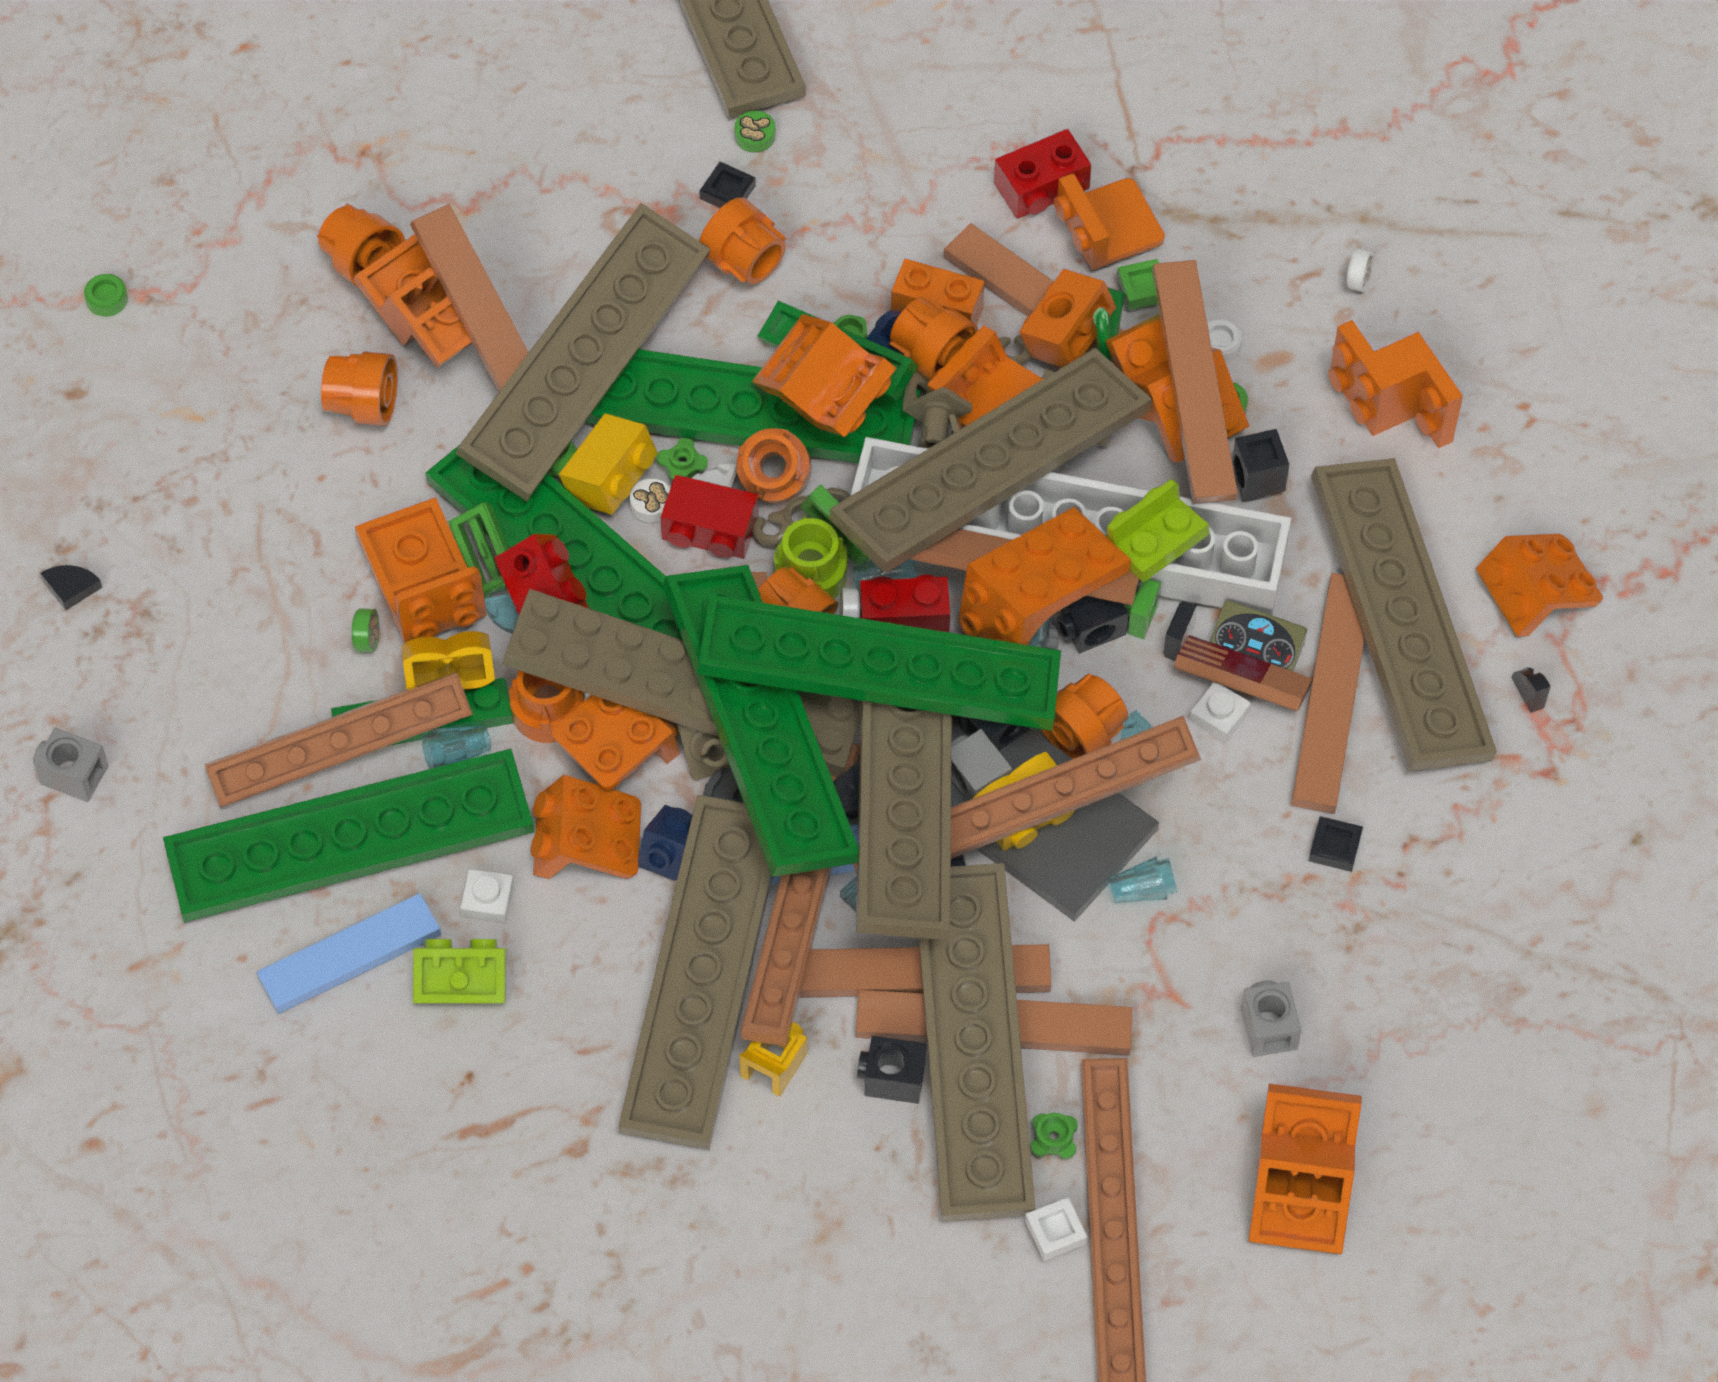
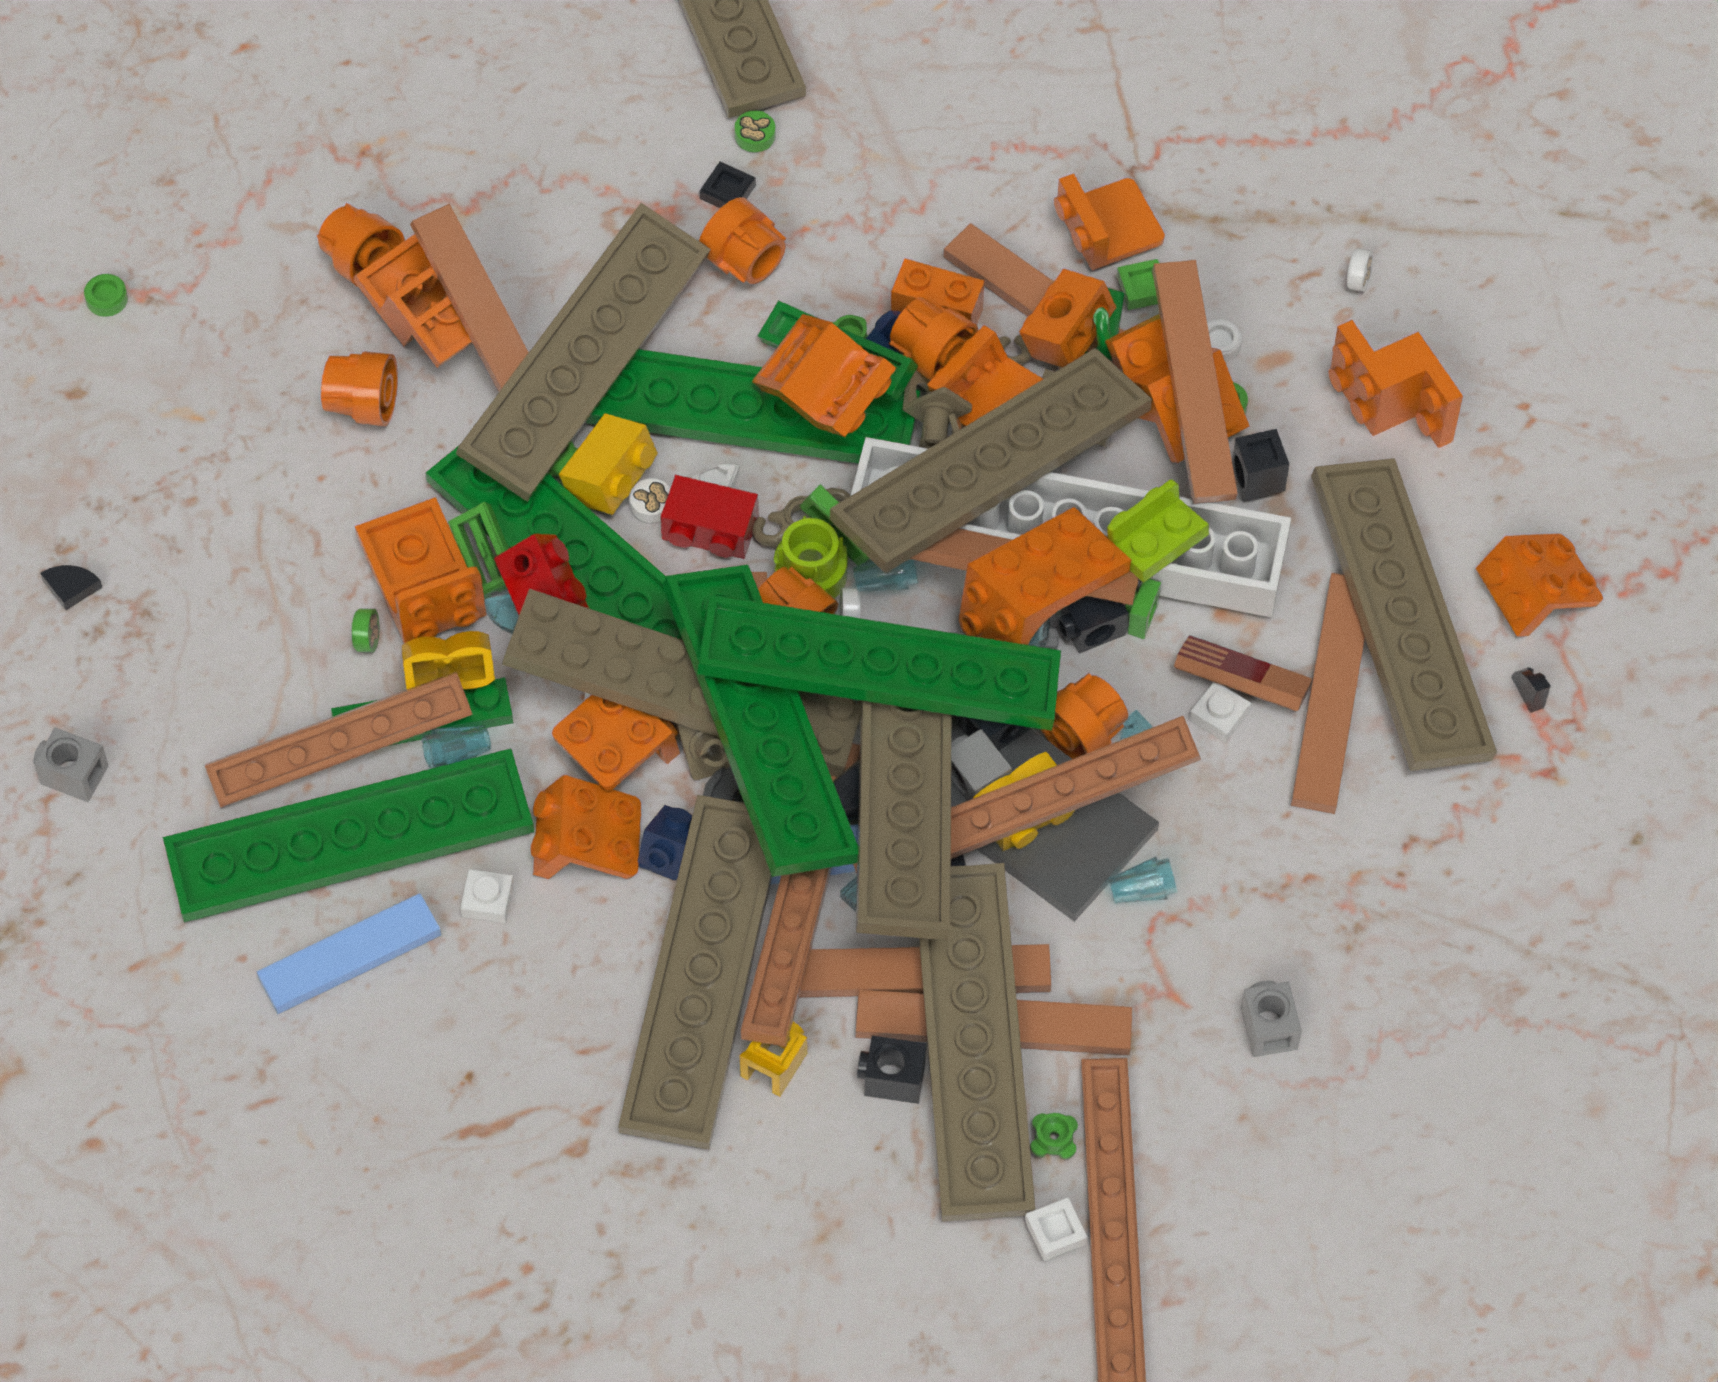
(459, 974): lime bracket -> none
(540, 705): orange piece -> none
(684, 449): bright green plate -> none
(766, 444): orange piece -> none
(907, 601): red brick -> none
(1032, 173): red brick -> none
(1179, 629): black tile -> none
(1259, 635): slope -> none
(1305, 1168): orange bracket -> none
(1335, 843): black tile -> none

